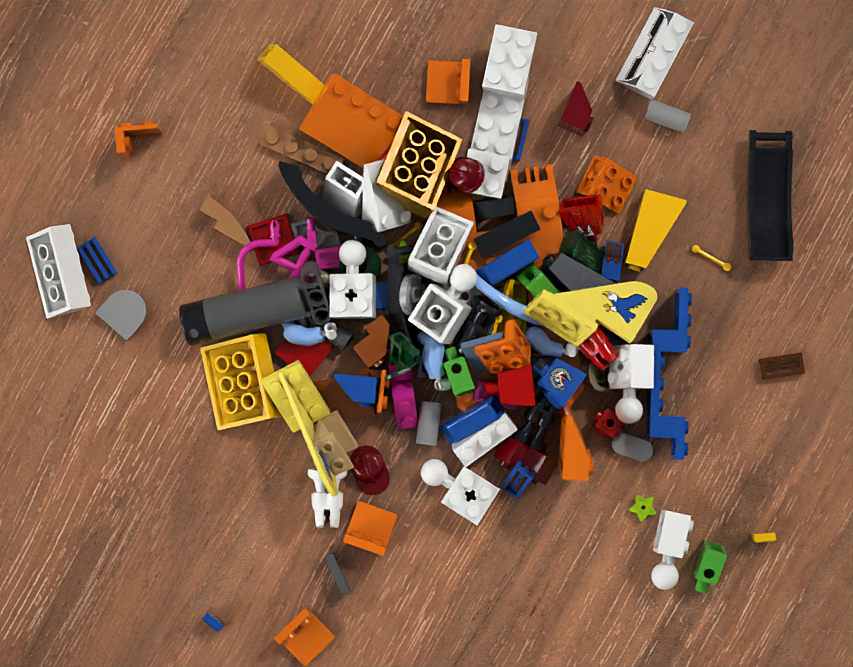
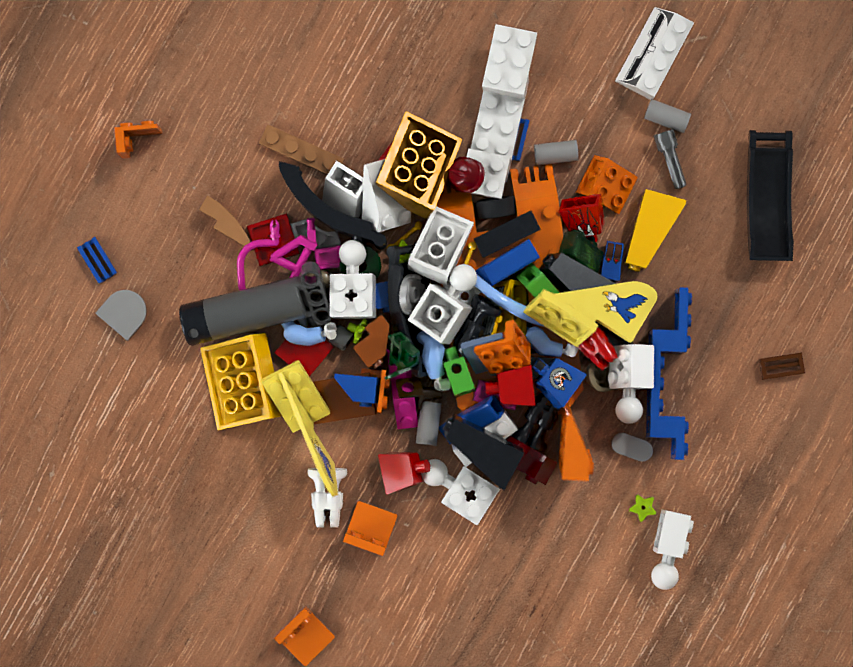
(58, 270): white slope -> none
(213, 621): blue tile -> none
(291, 72): yellow slope -> none
(334, 441): tan panel -> none
(337, 573): dark grey tile -> none
(351, 122): orange slope -> none
(357, 330): none -> lime plant
(369, 470): dark red piece -> none
(402, 470): none -> red torso
(419, 392): none -> dark brown bracket
(448, 82): orange bracket -> none
(486, 450): none -> black slope
(523, 472): blue tile -> none
(556, 152): none -> light grey pin
(577, 112): dark red slope -> none
(600, 423): red brick -> none
(666, 144): none -> dark grey piece
(711, 557): bright green torso -> none
(726, 266): yellow hinge -> none
(763, 537): yellow tile -> none

